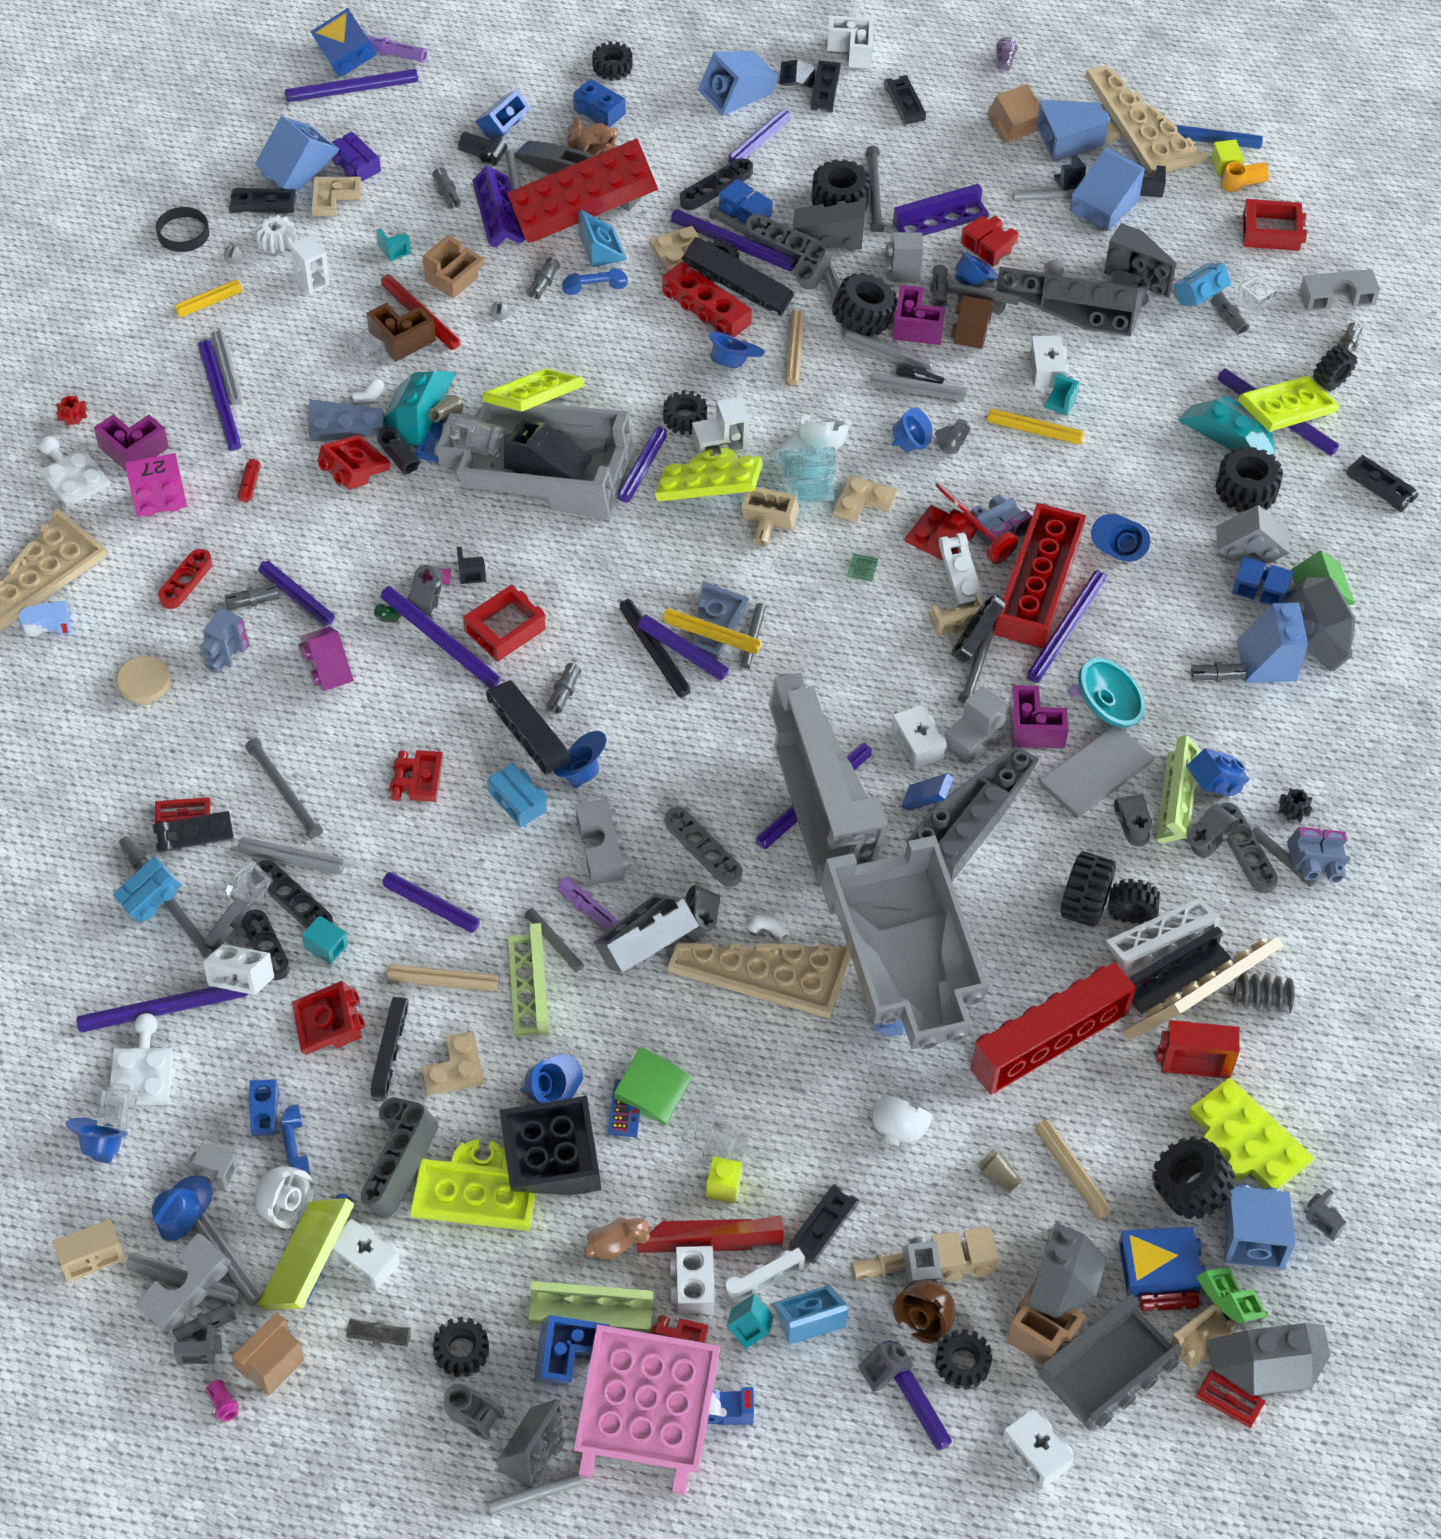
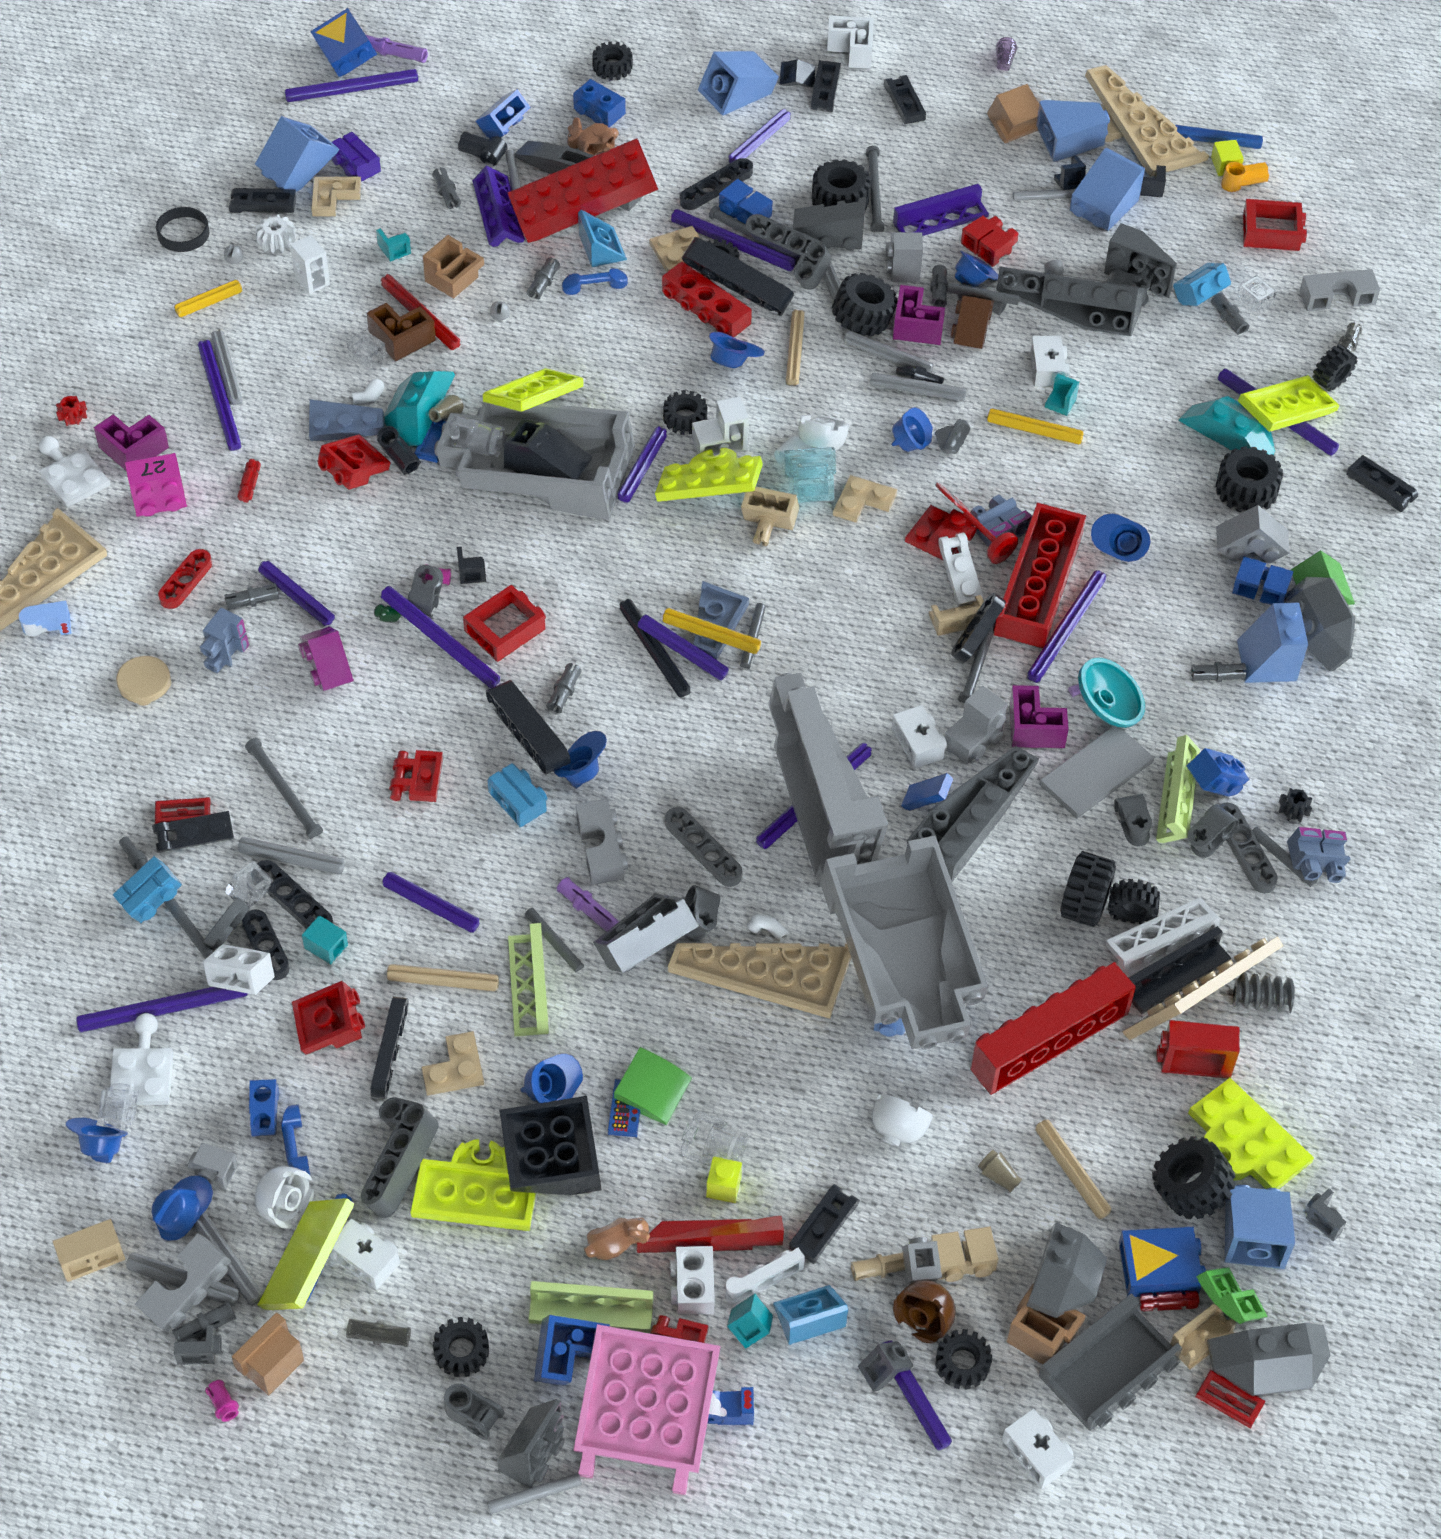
(863, 567): clear green tile -> none

